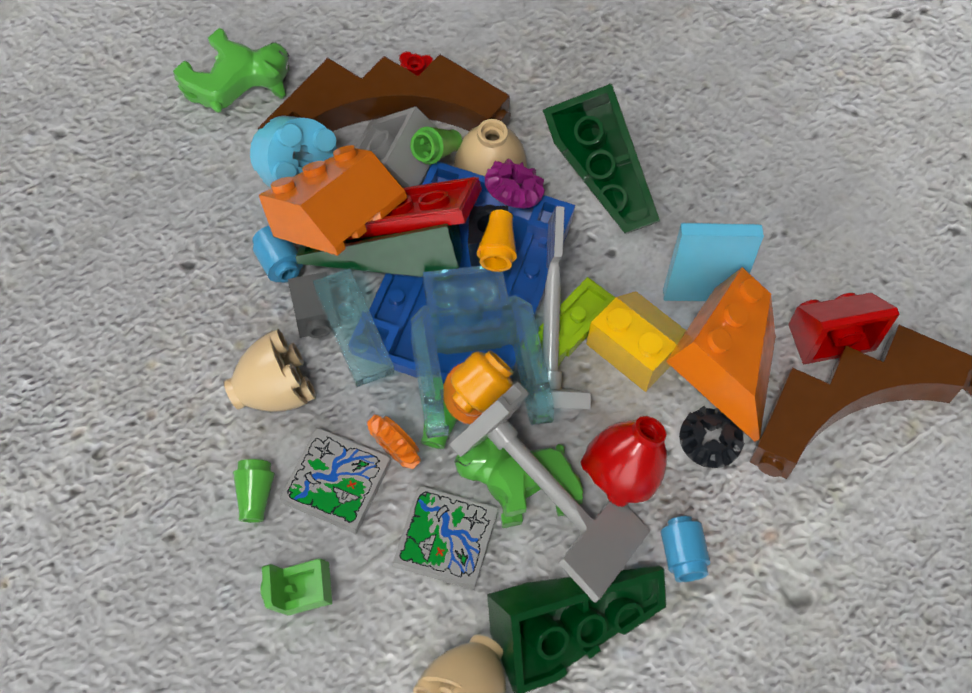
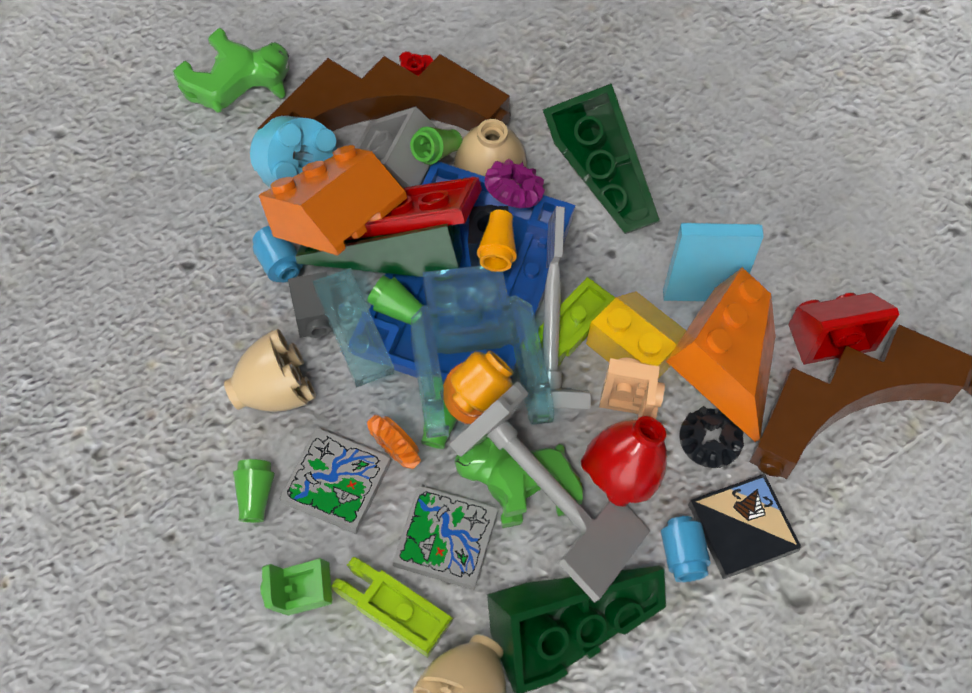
(393, 300): none -> bright green cone
(395, 607): none -> lime hinge
(632, 388): none -> light nougat bracket
(744, 526): none -> tile

